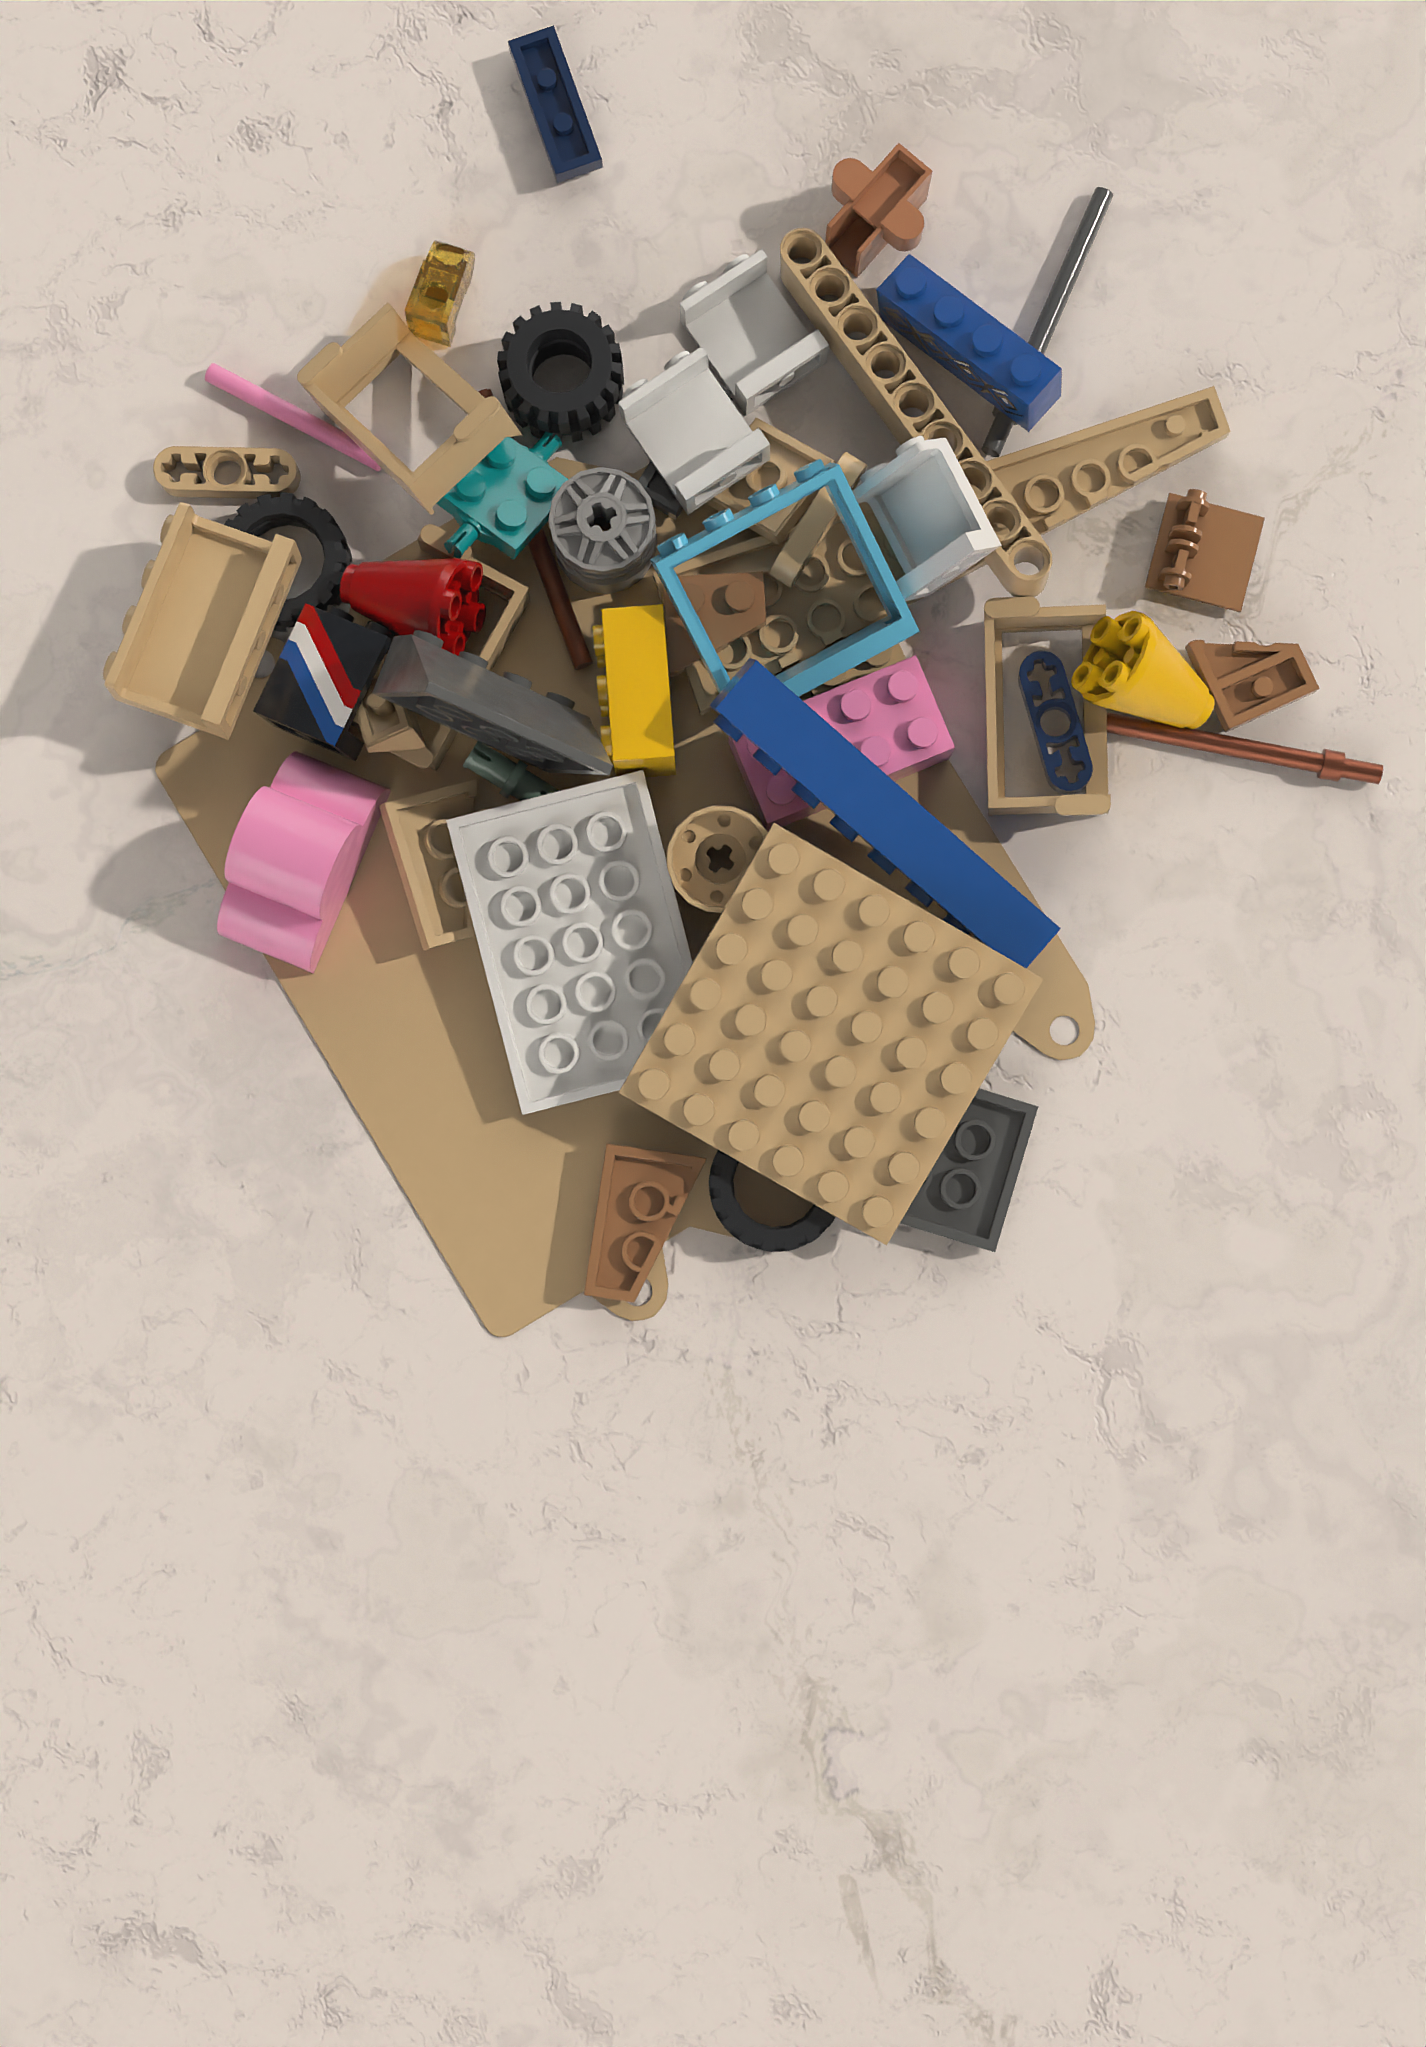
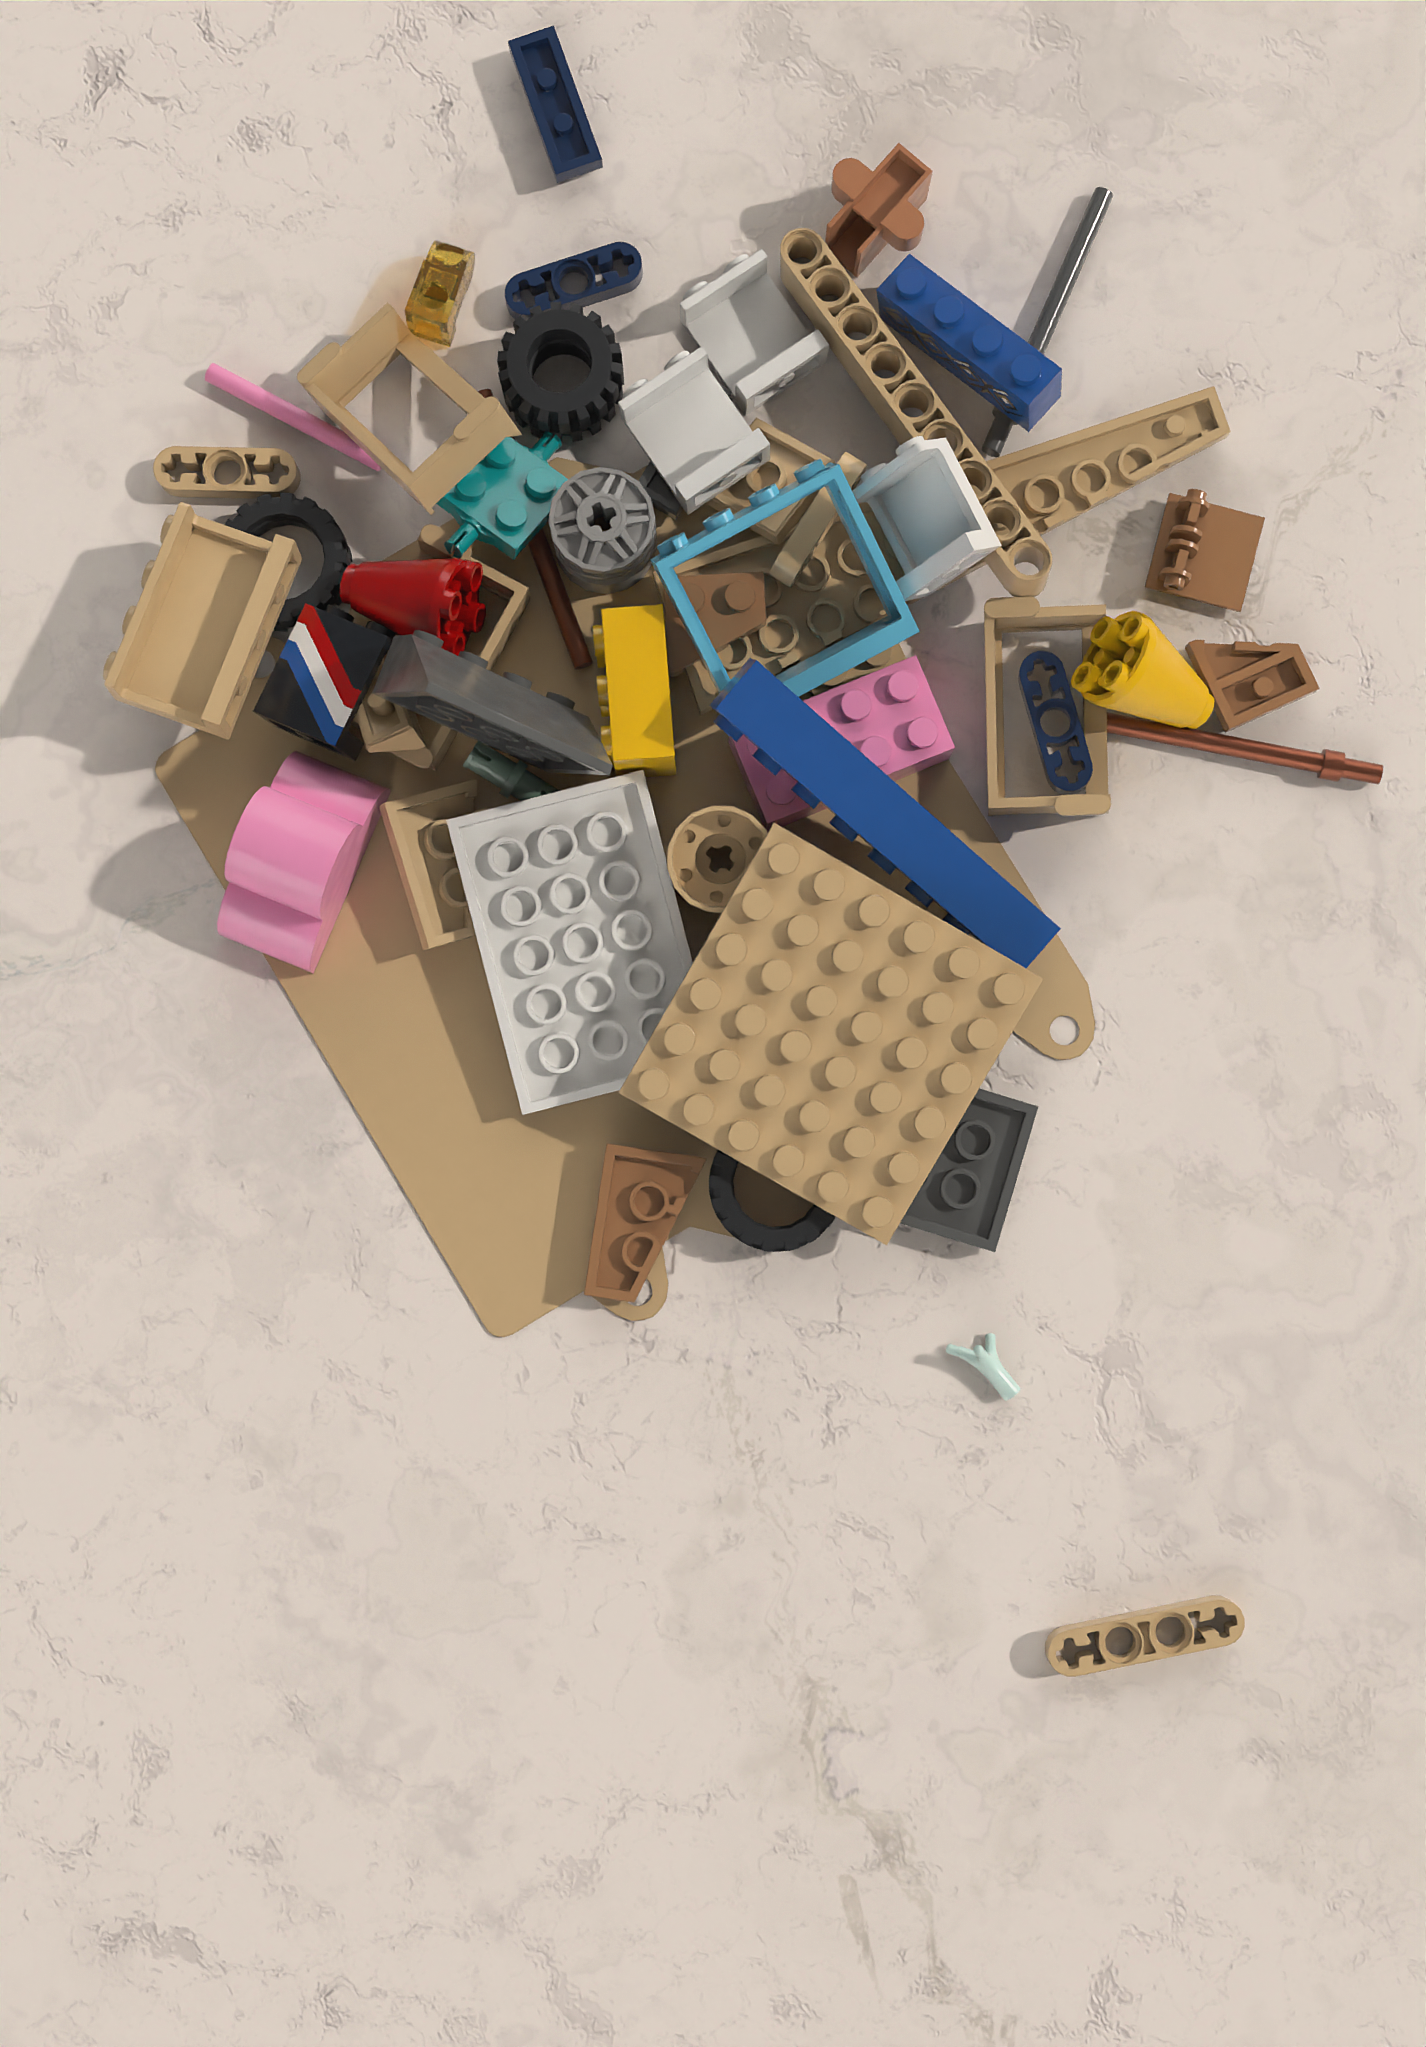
(582, 263): none -> dark blue beam
(988, 1364): none -> light aqua bar
(1143, 1629): none -> tan beam

